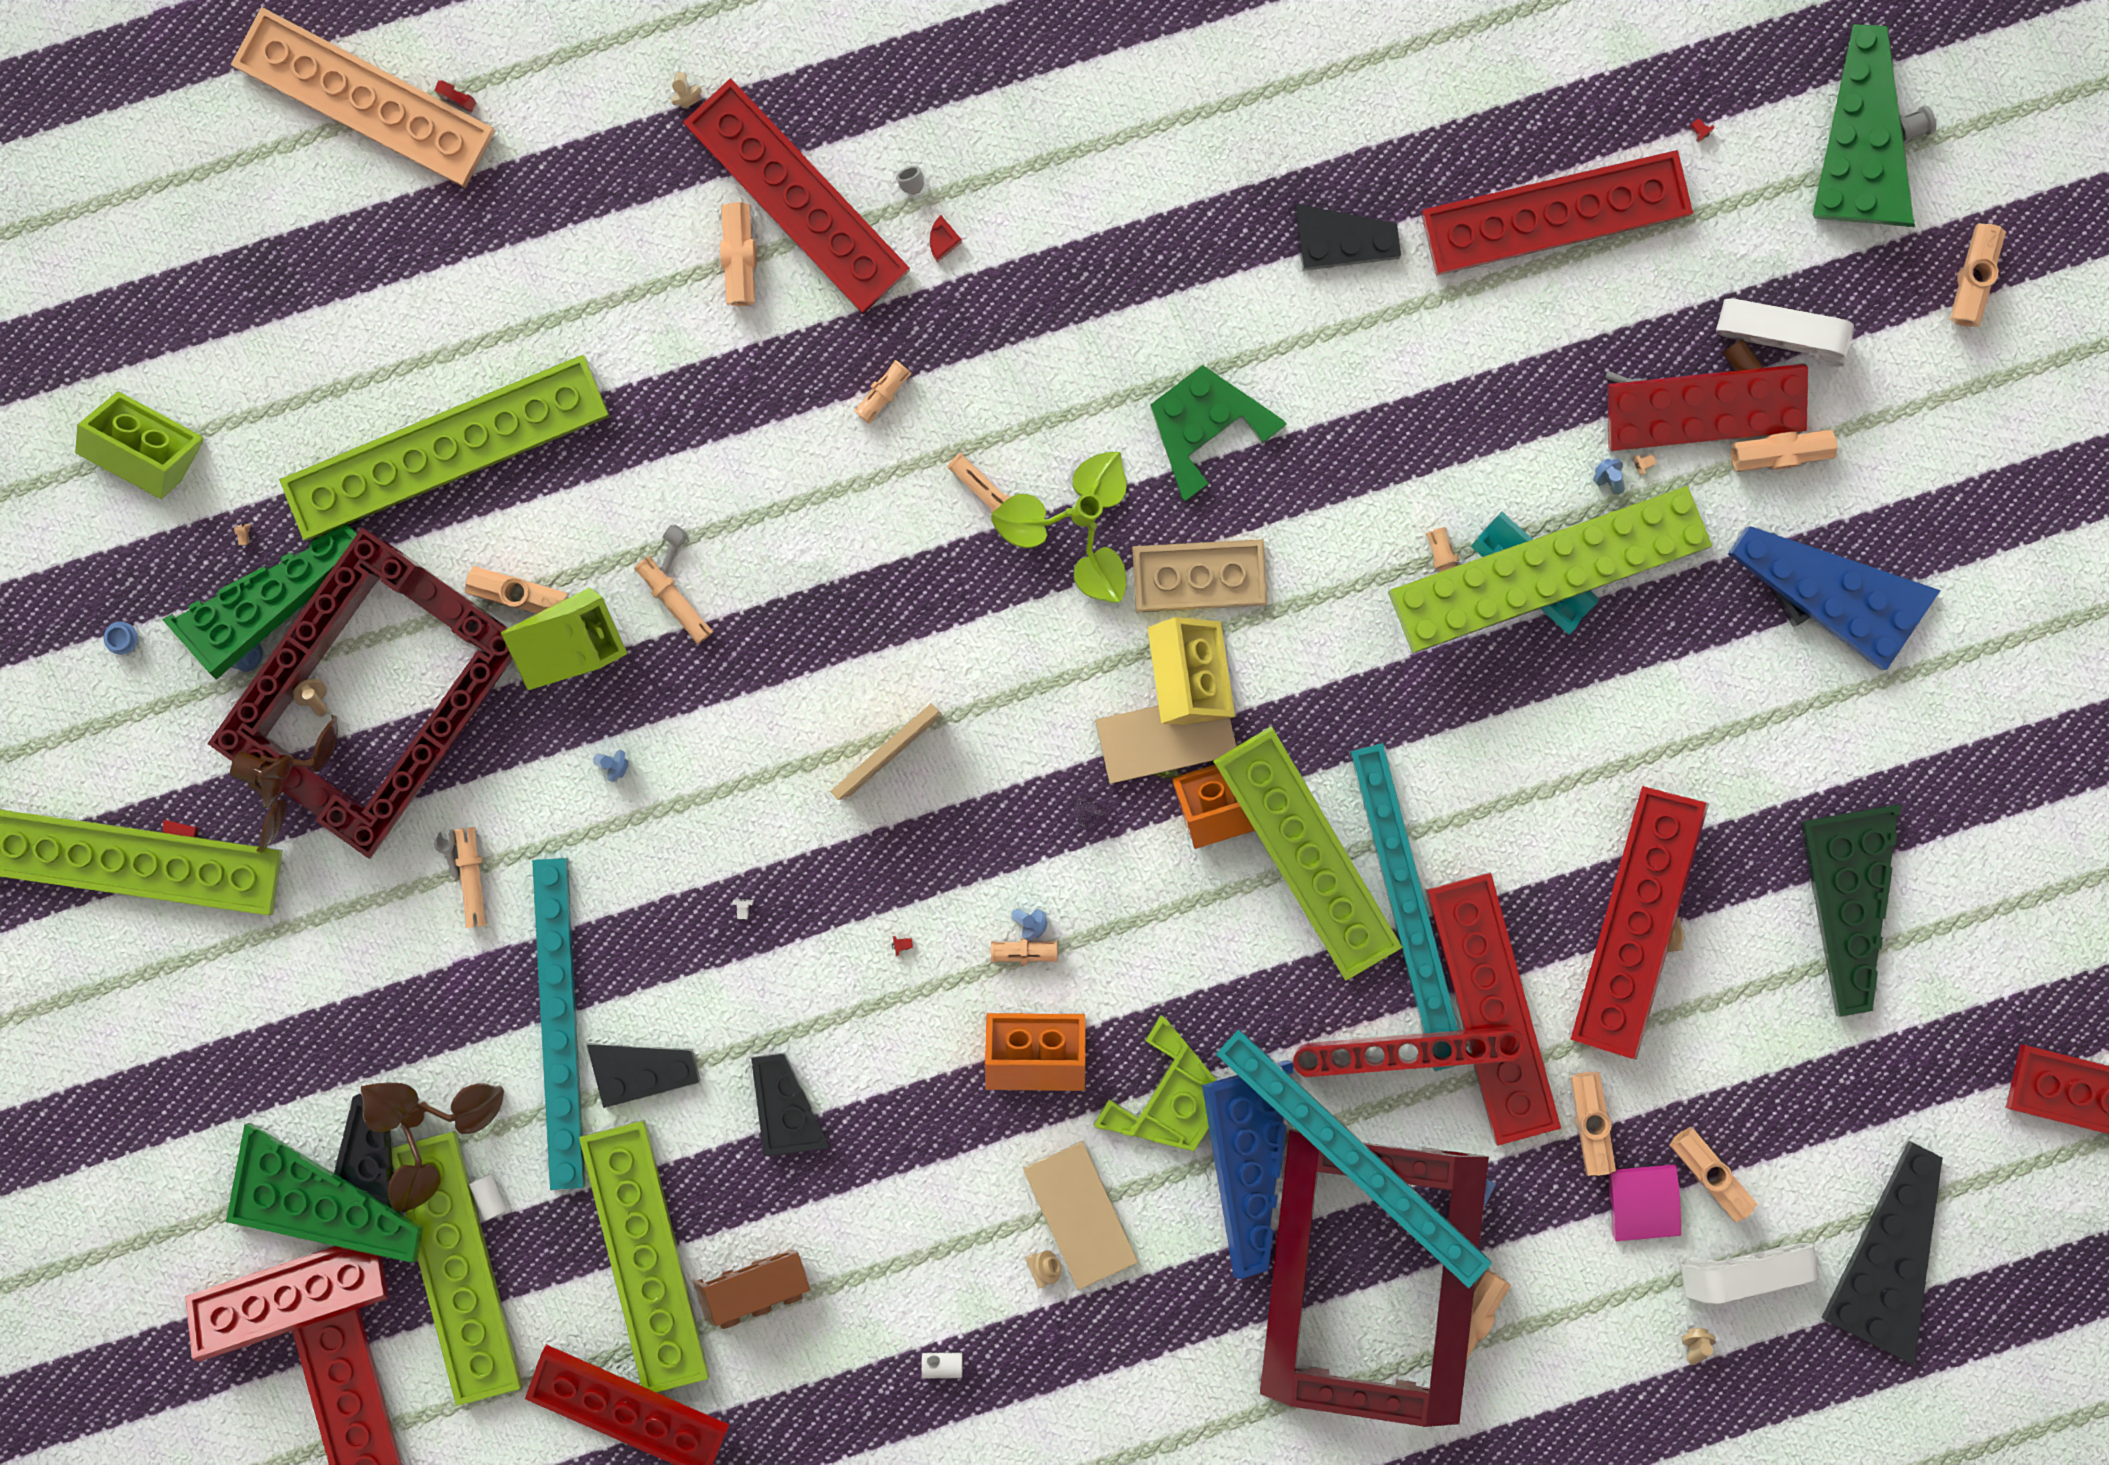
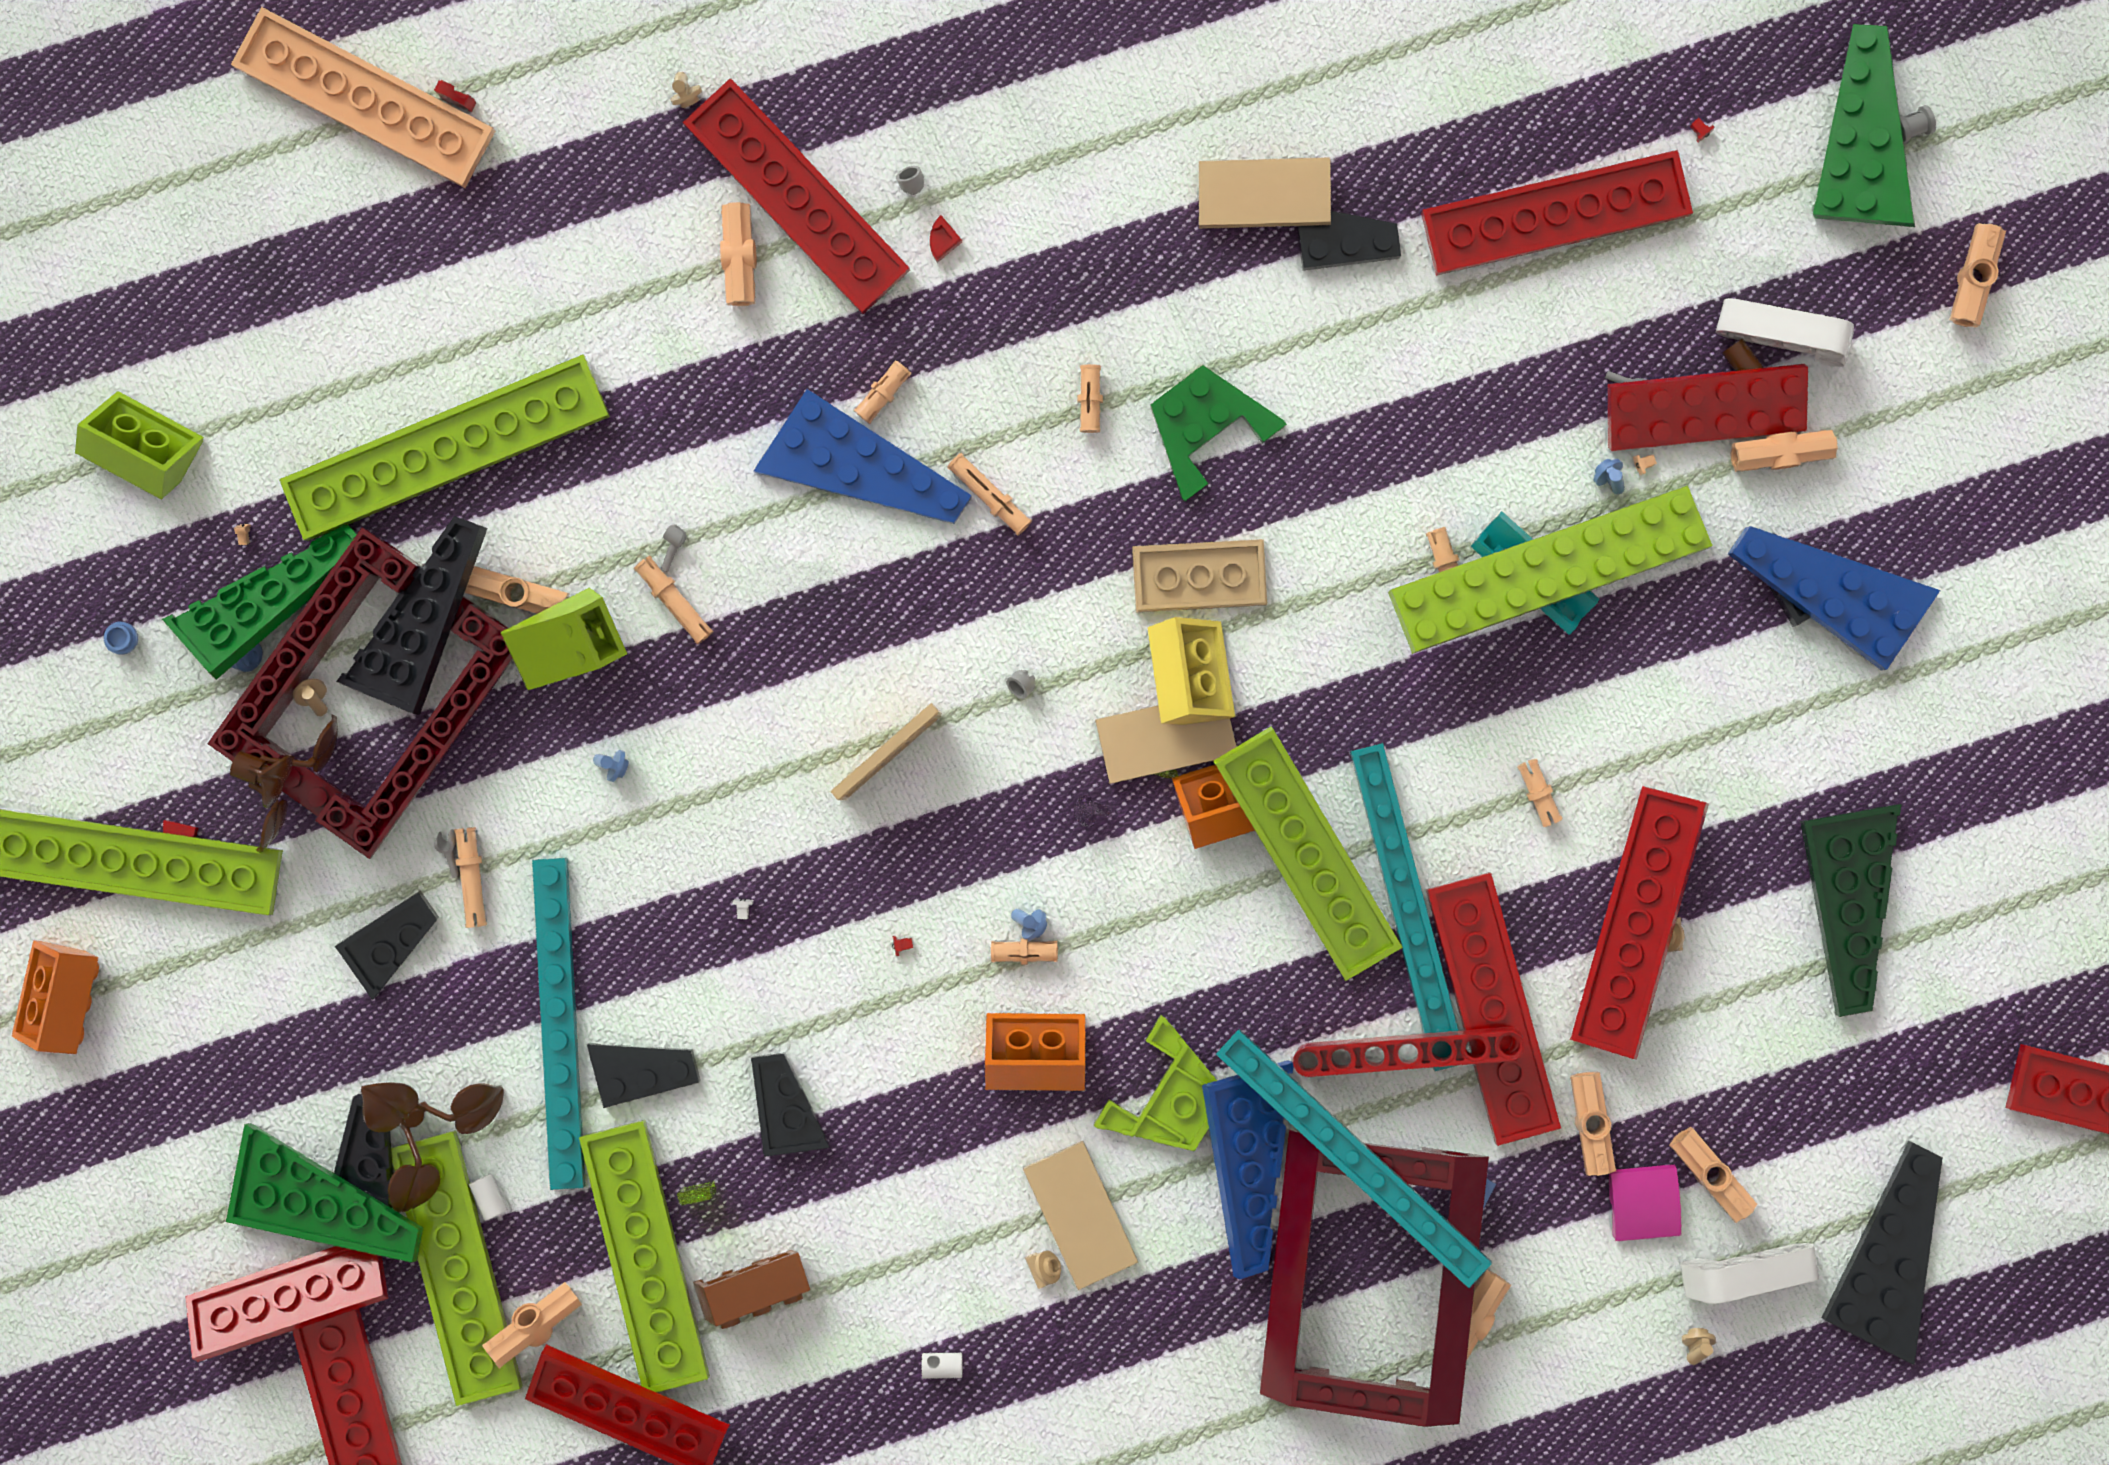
(55, 998): none -> orange slope
(386, 942): none -> black wing
(415, 628): none -> black wing
(532, 1325): none -> light nougat piece
(696, 1193): none -> clear neon green tile
(843, 457): none -> blue wing
(1021, 684): none -> light grey hinge
(1090, 399): none -> light nougat pin
(1100, 485): lime plant -> none
(1264, 193): none -> tan tile
(1539, 792): none -> light nougat pin

